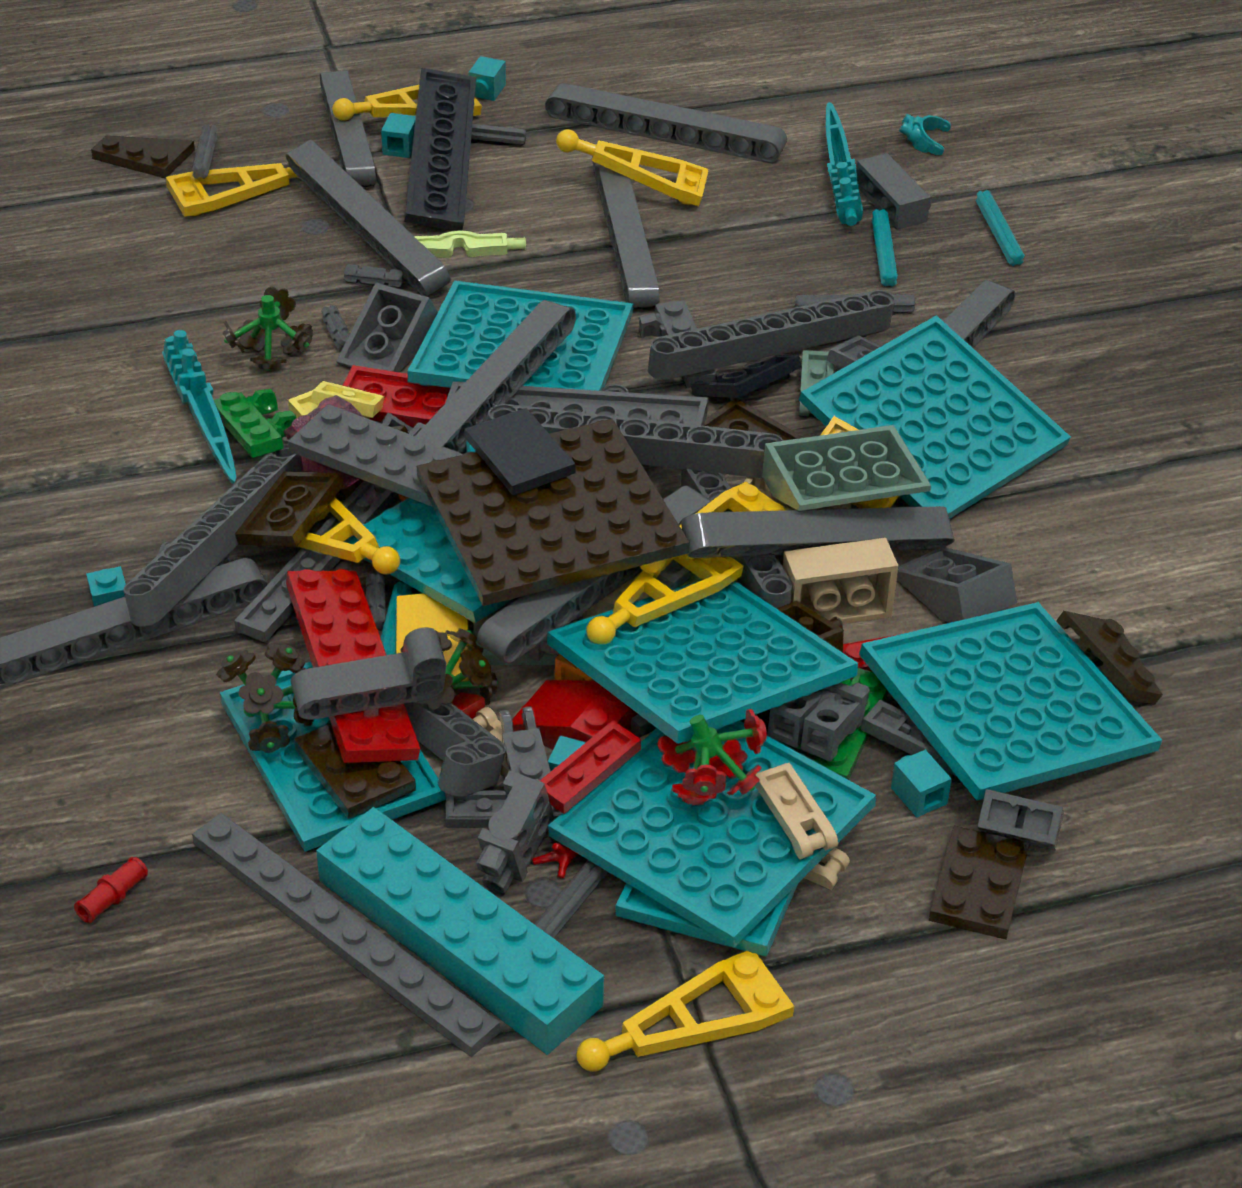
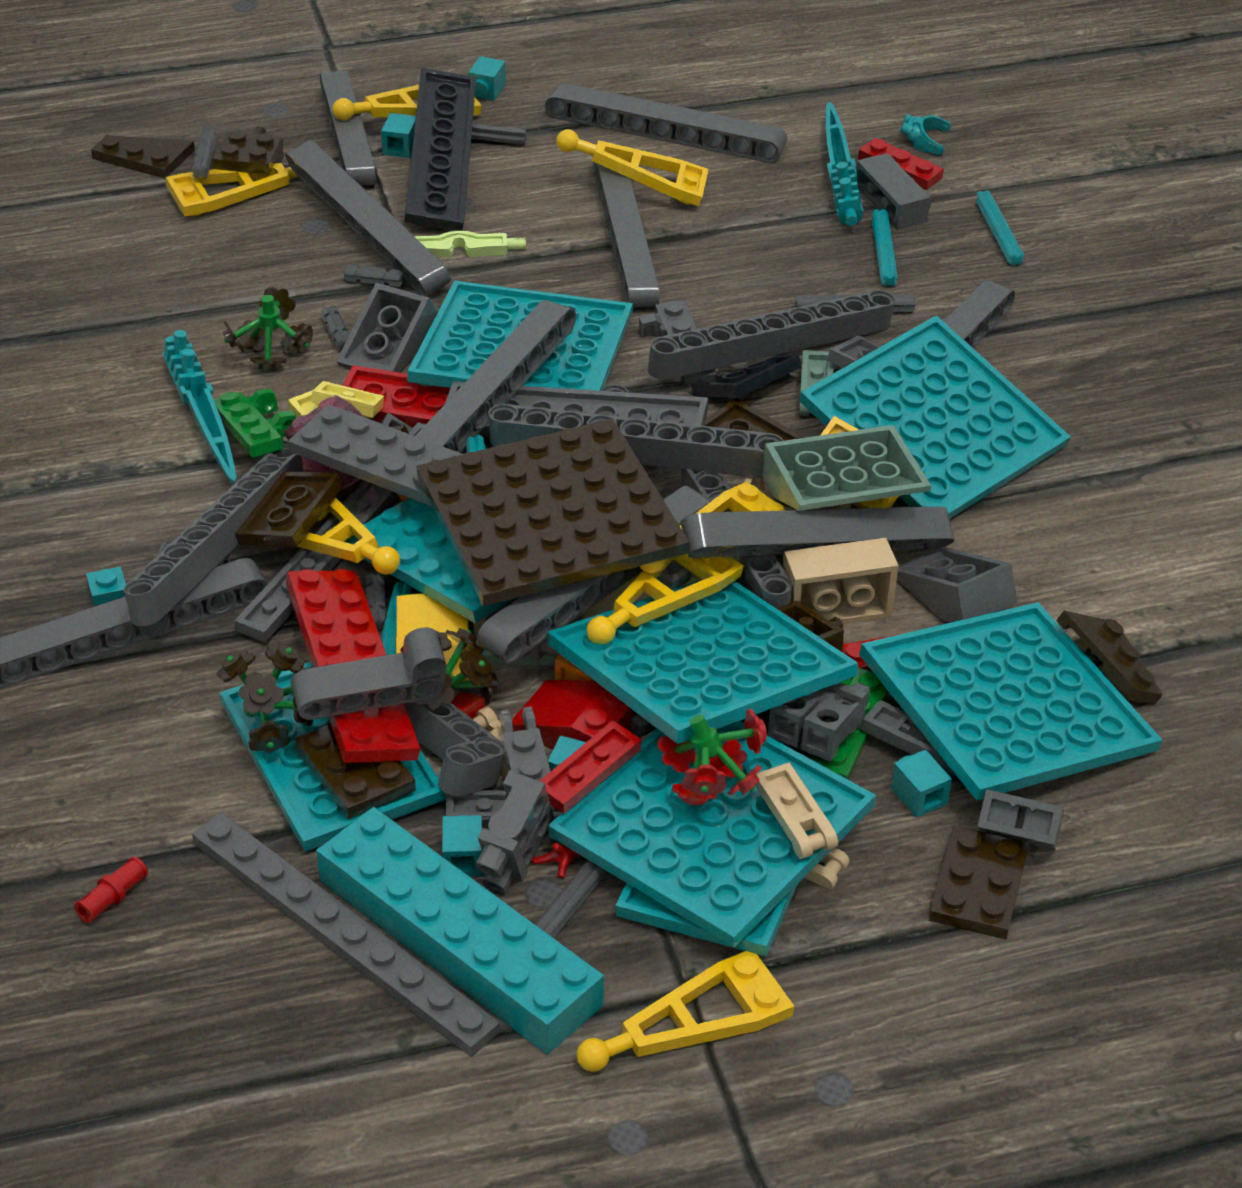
(249, 152): none -> dark brown plate
(461, 842): none -> teal brick
(520, 451): black tile -> none
(922, 171): none -> red plate

